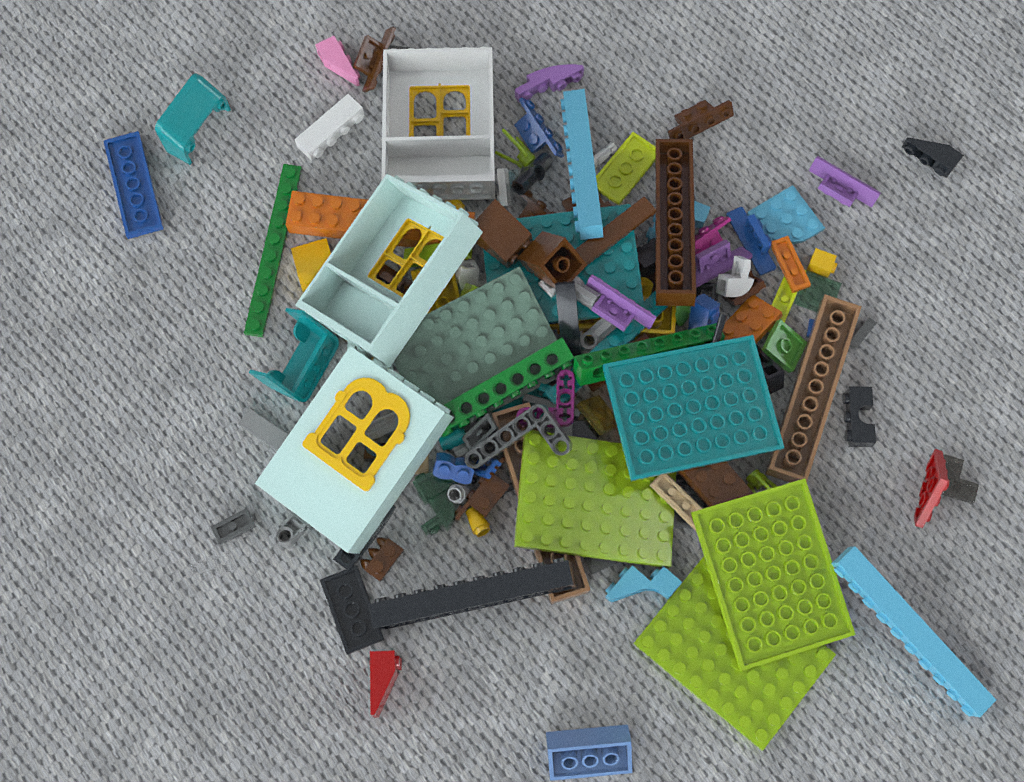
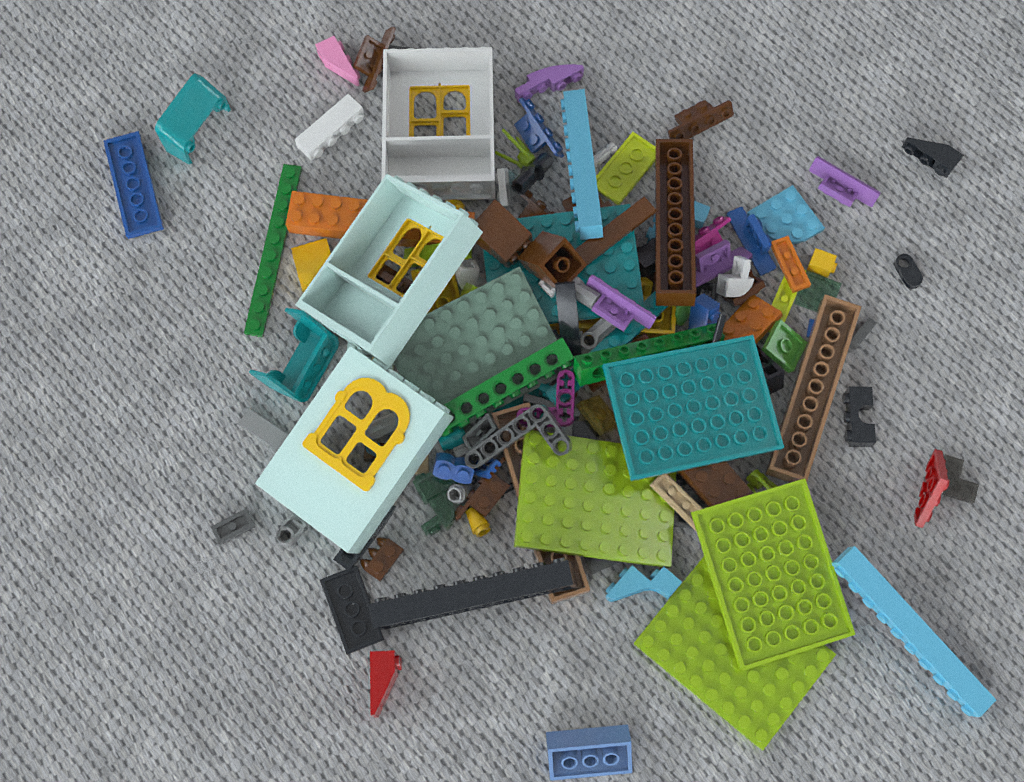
(910, 275): none -> black piece

